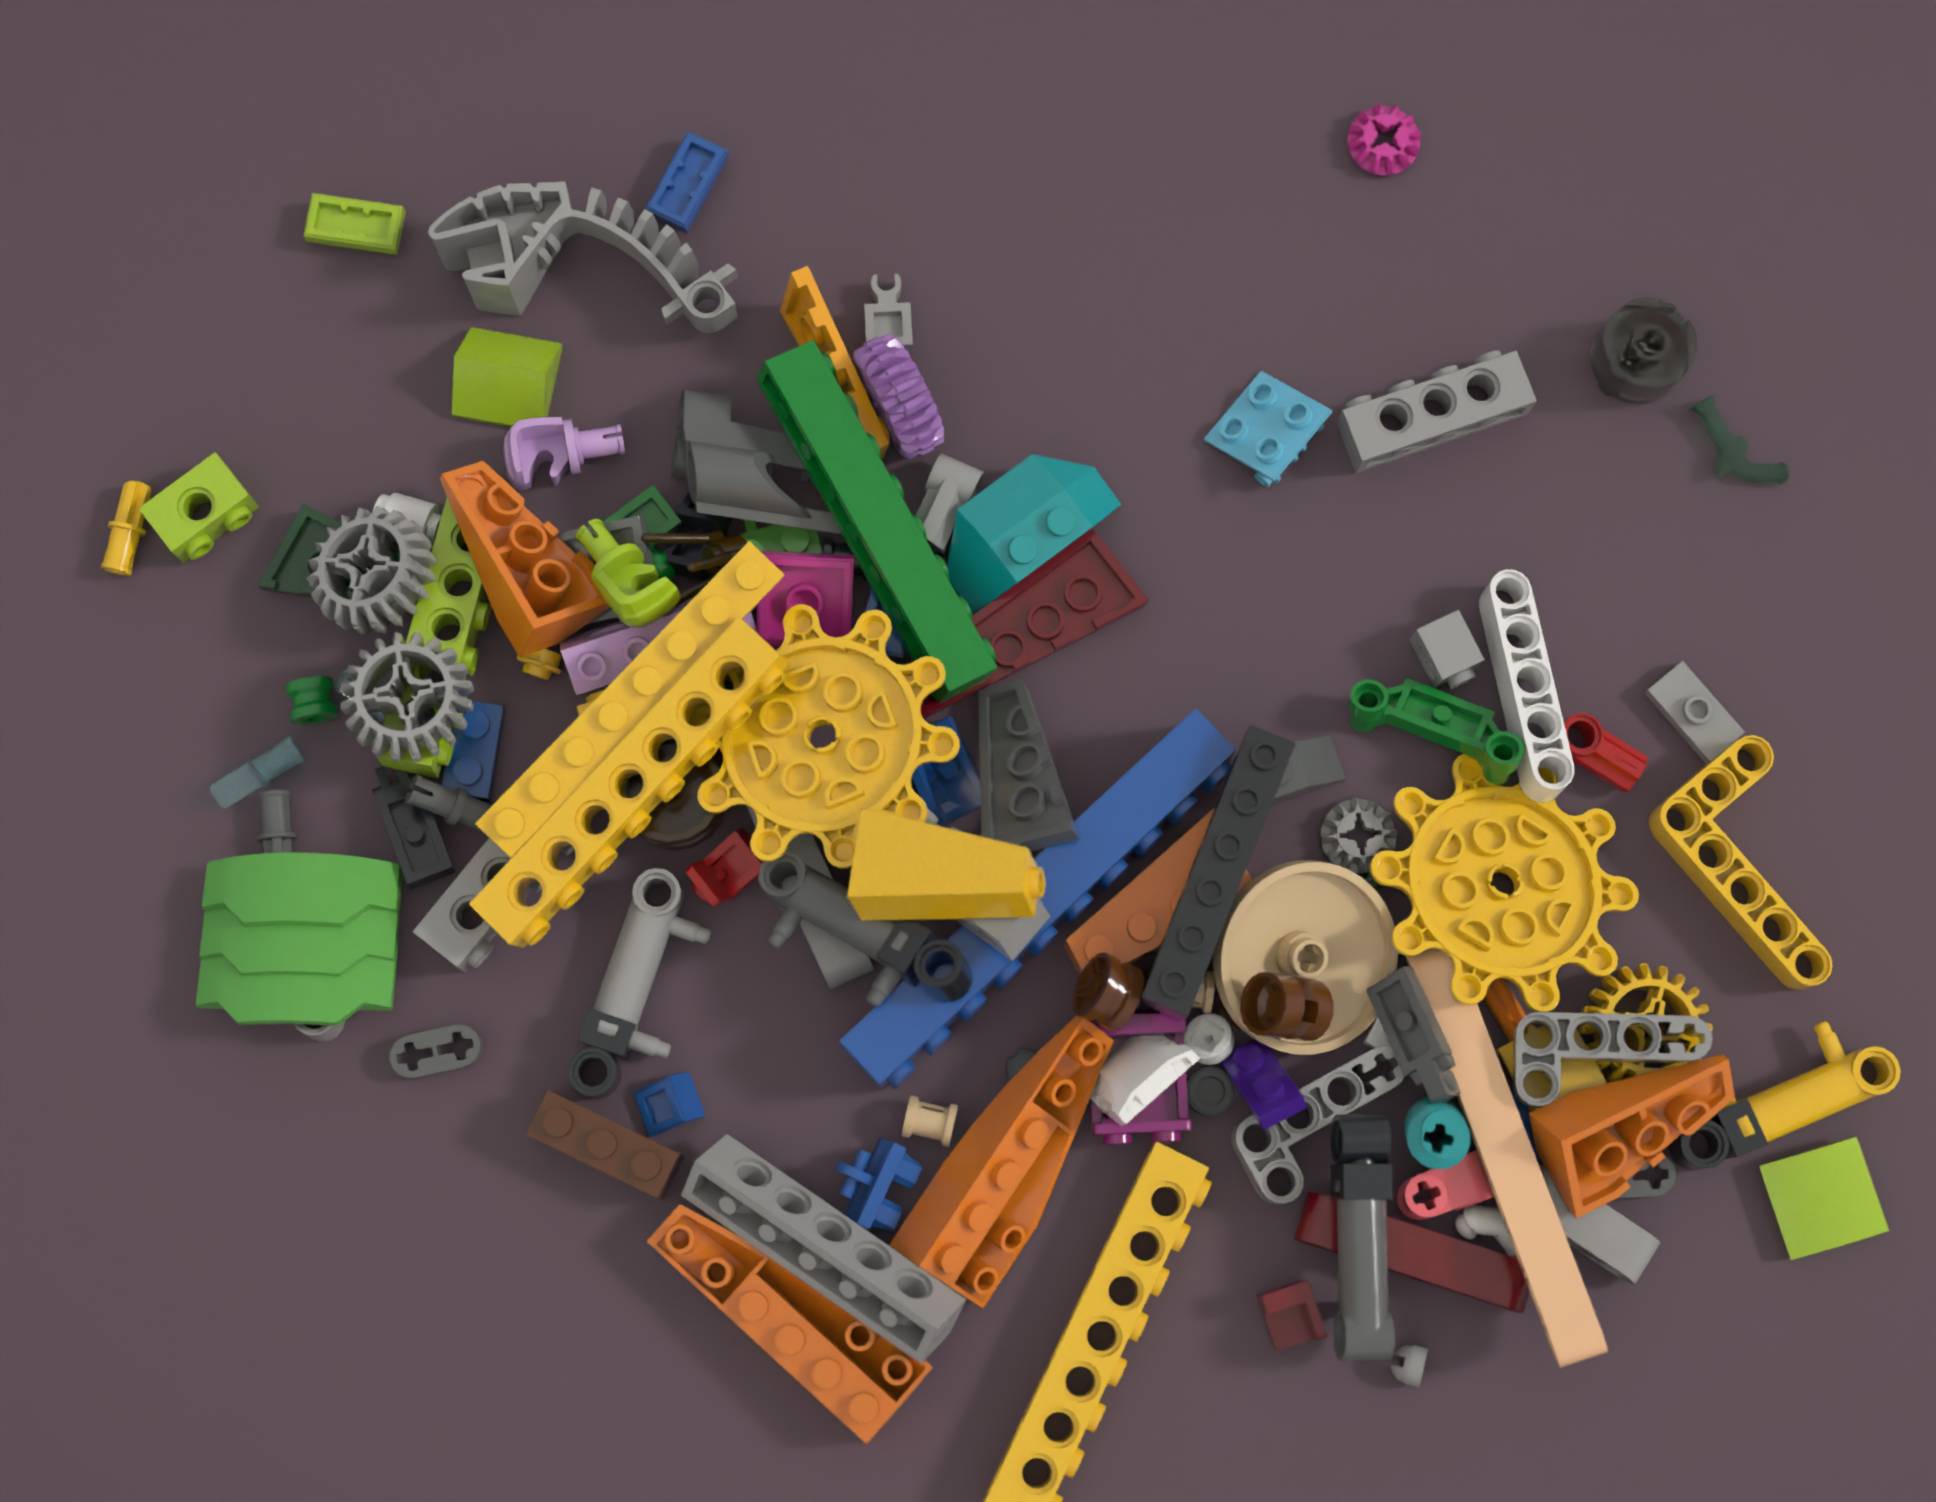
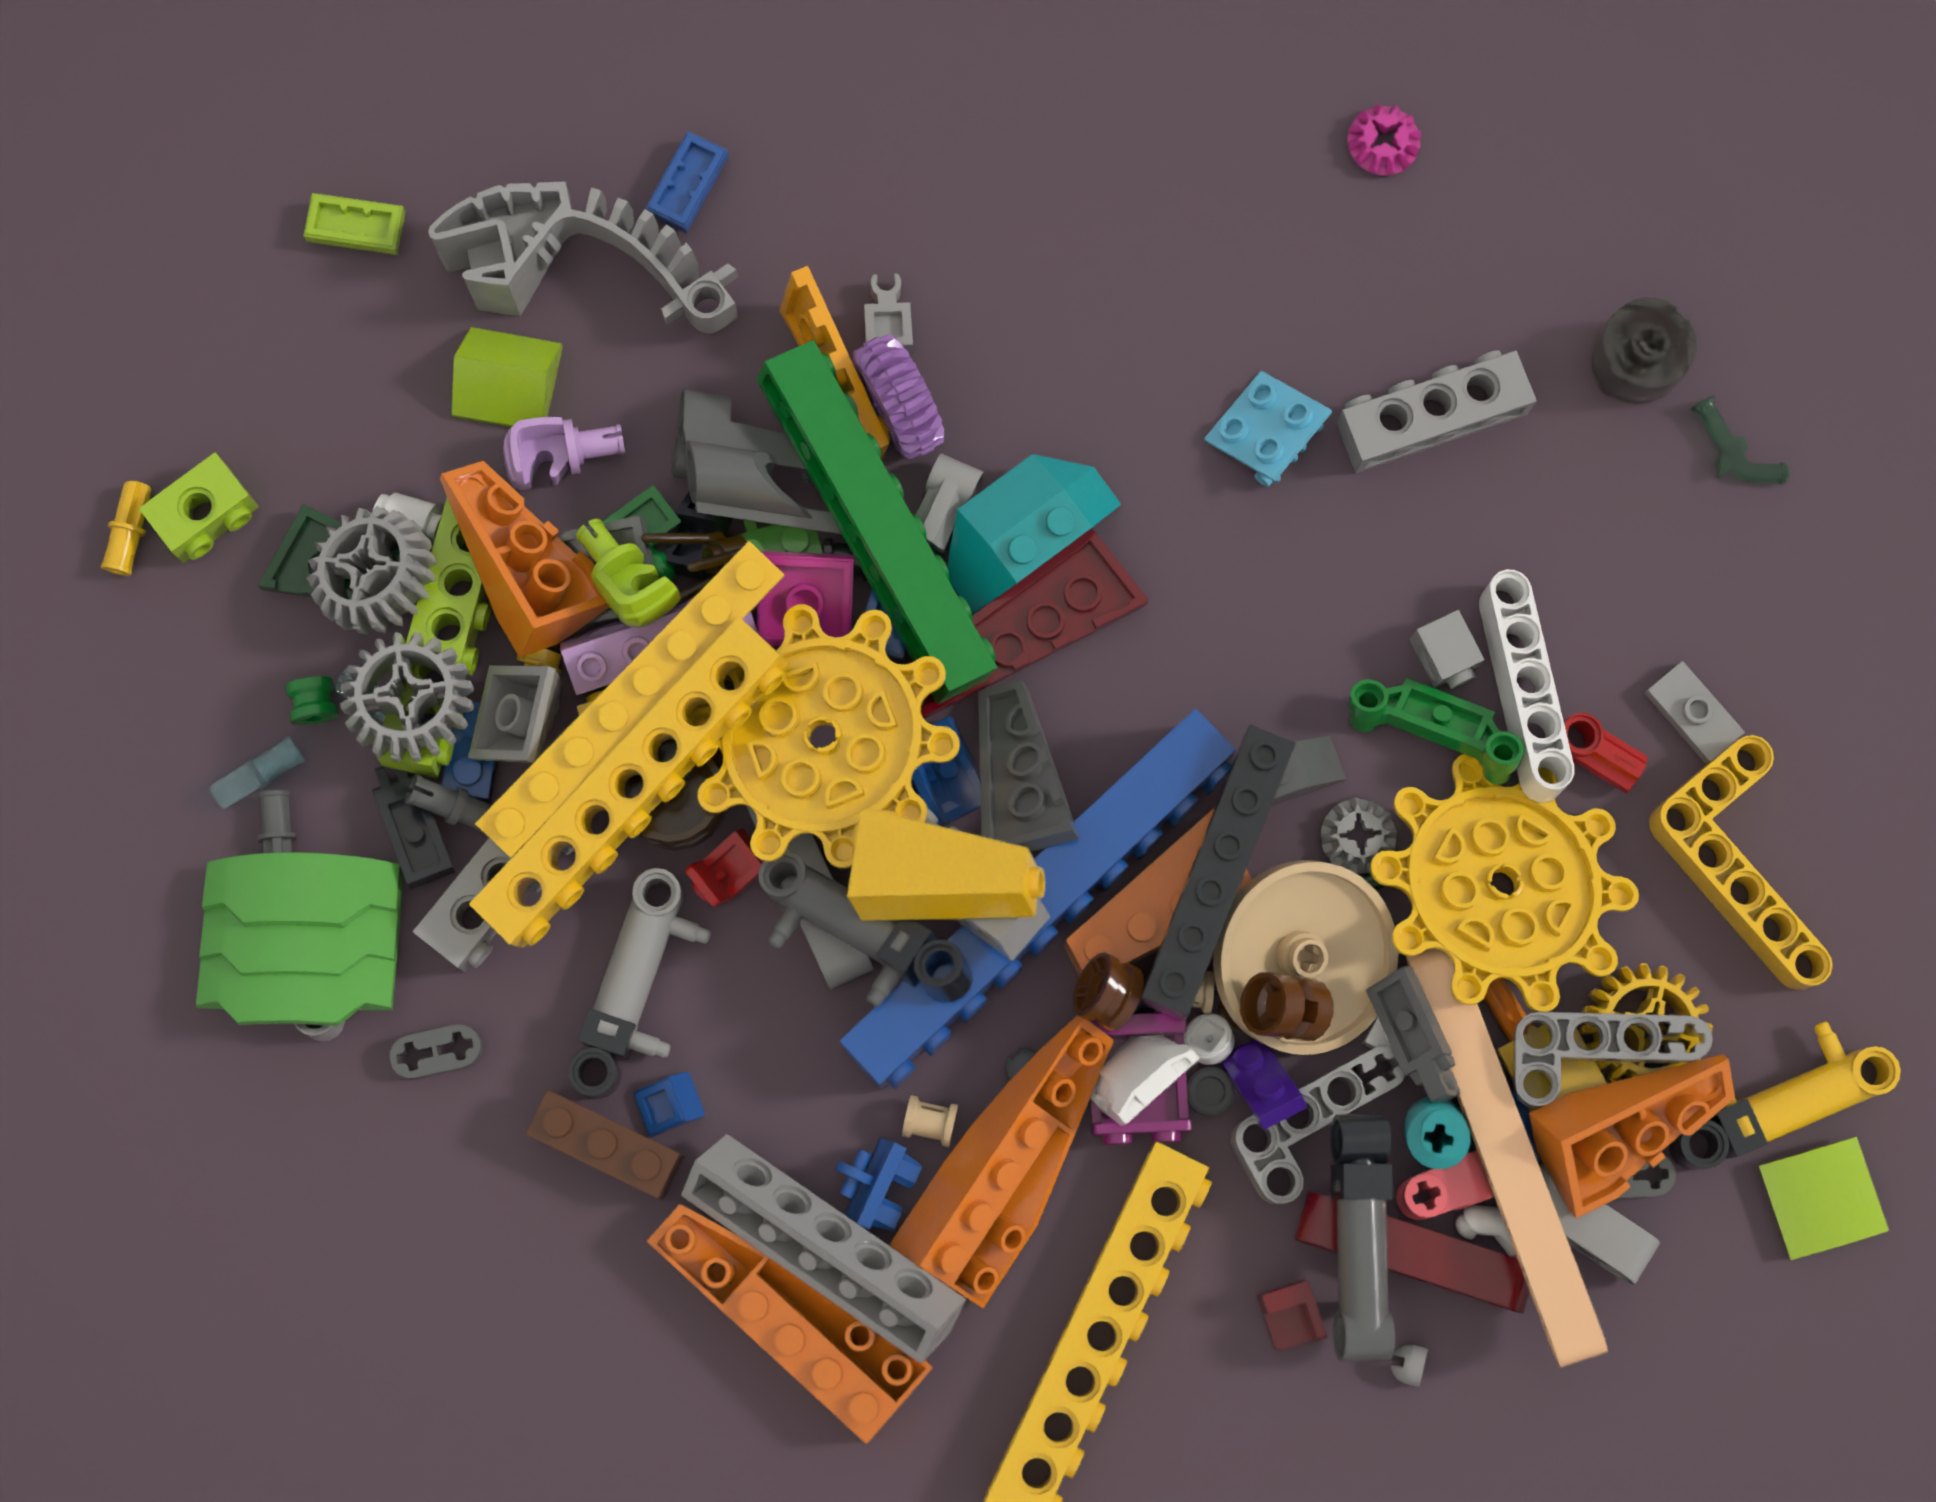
(515, 713): none -> light grey slope

